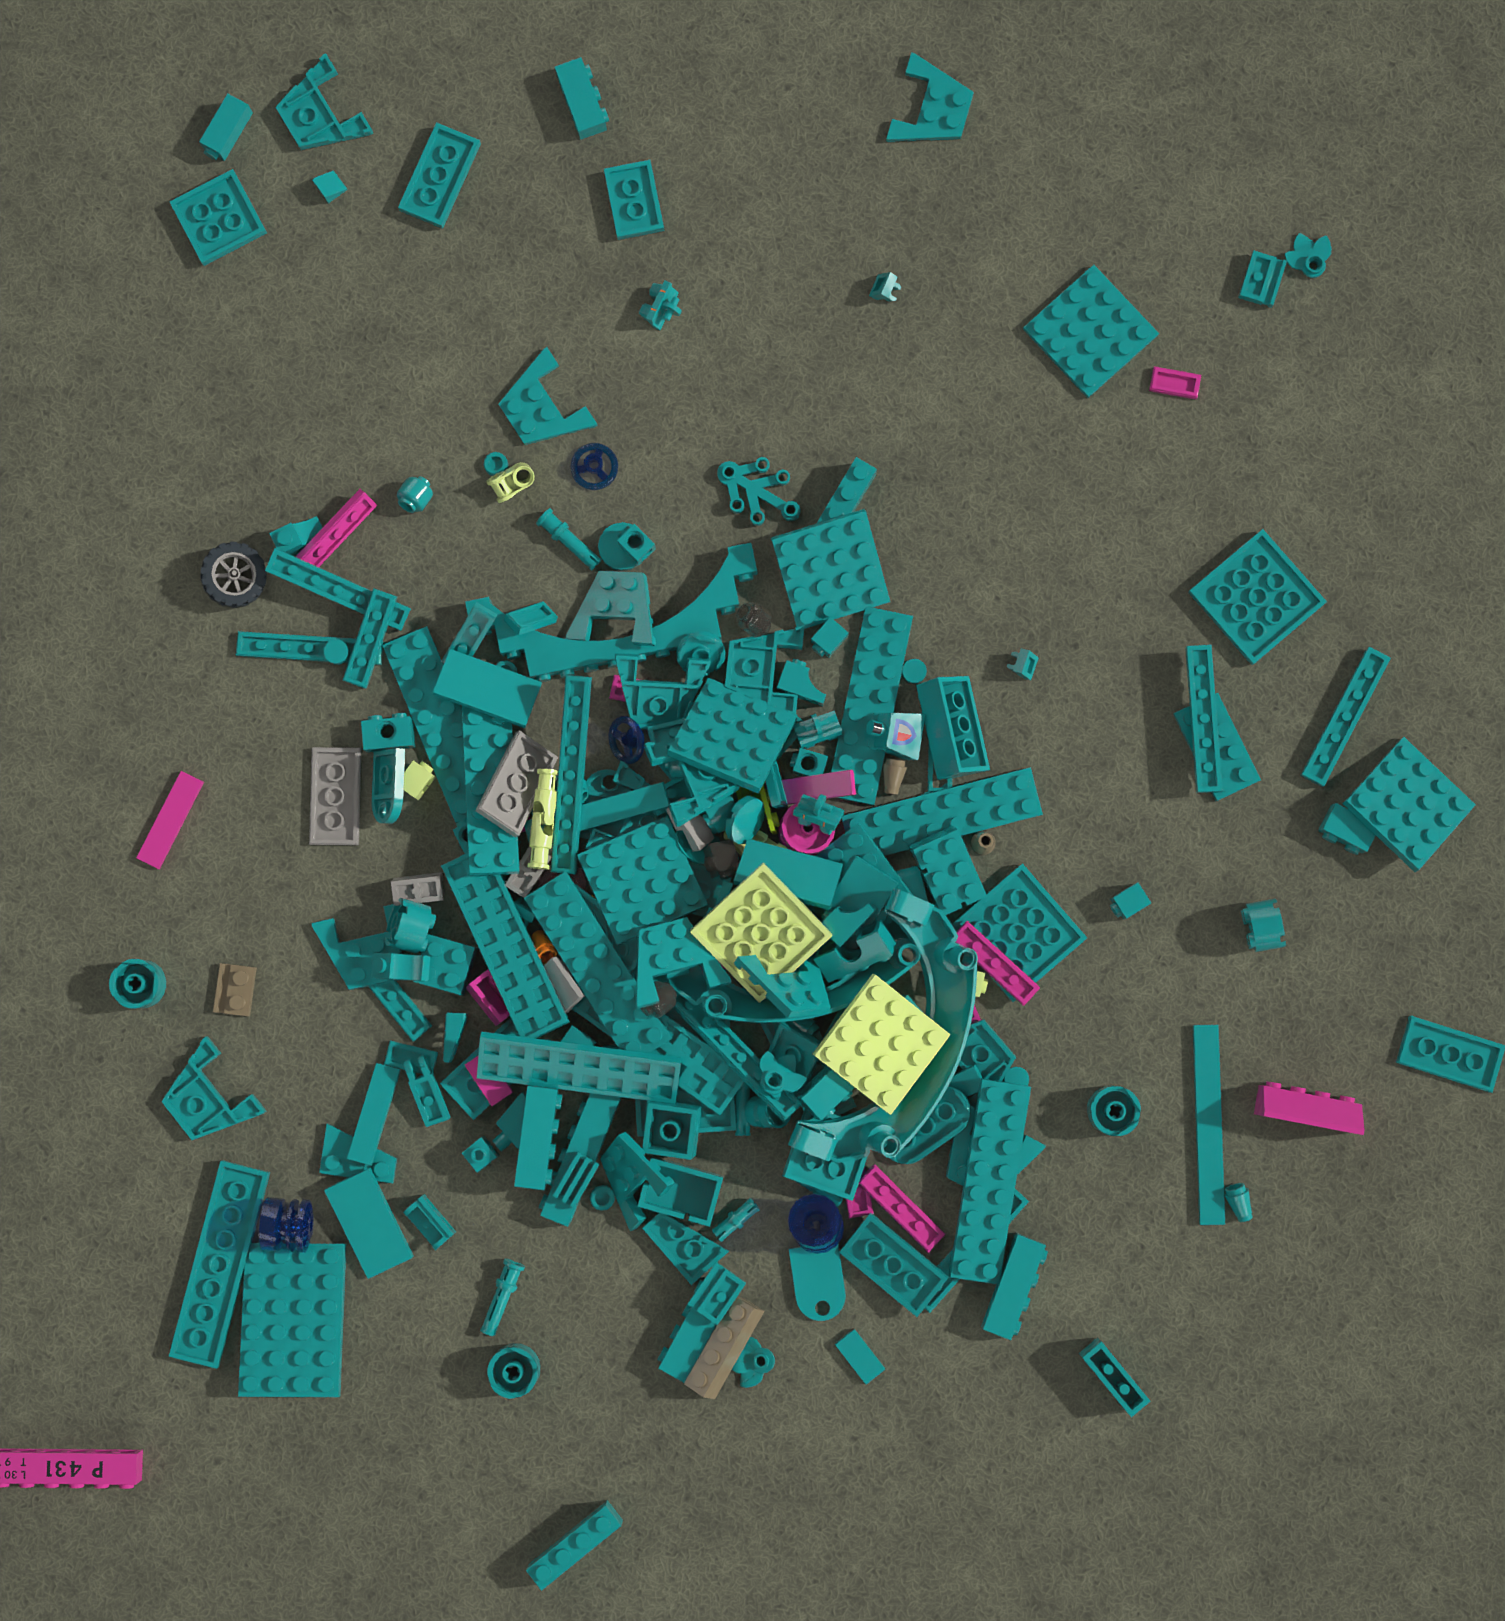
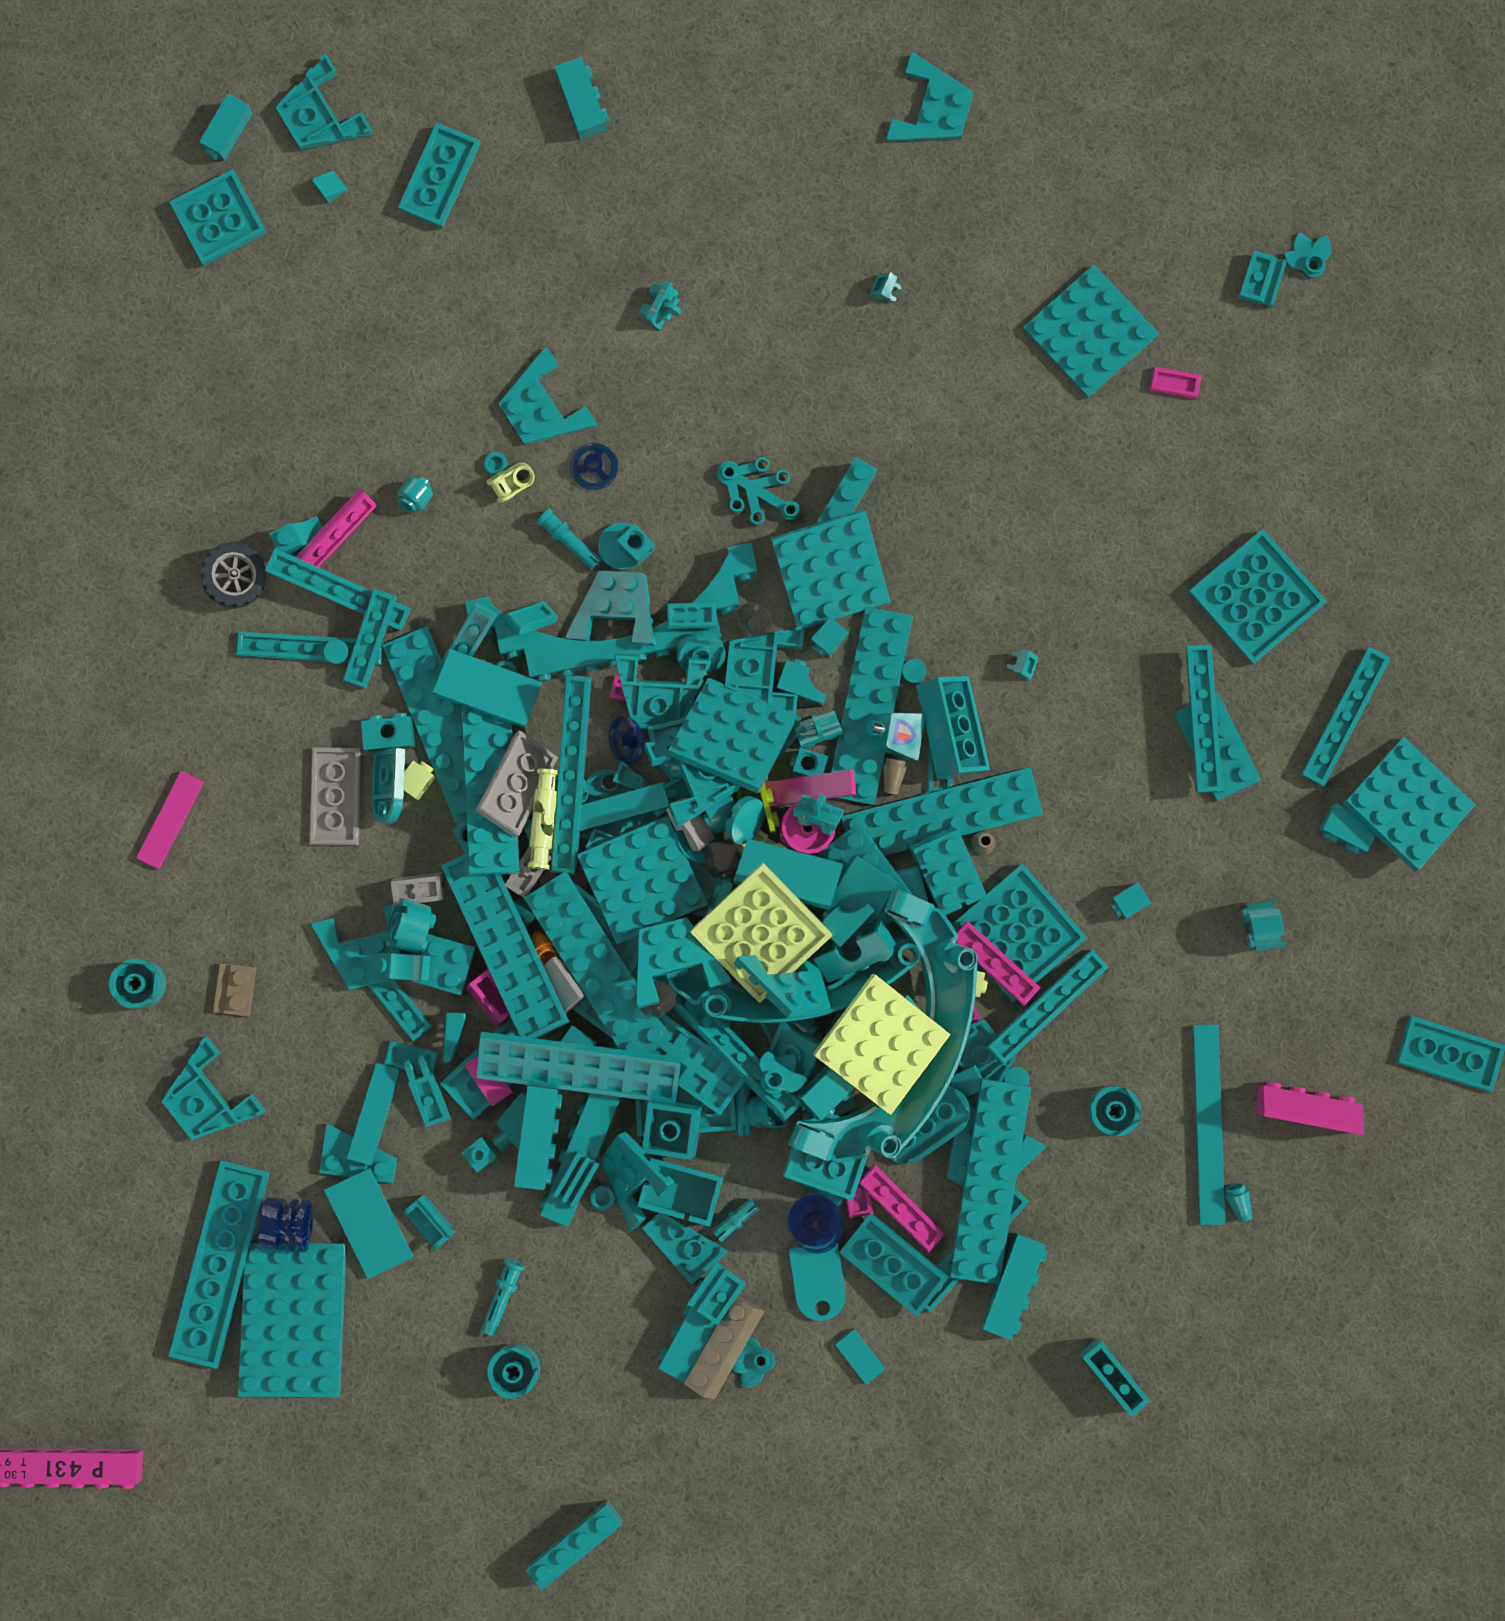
(634, 199): teal plate -> none
(691, 615): none -> teal plate
(776, 788): teal tile -> none
(1046, 1007): none -> teal tile

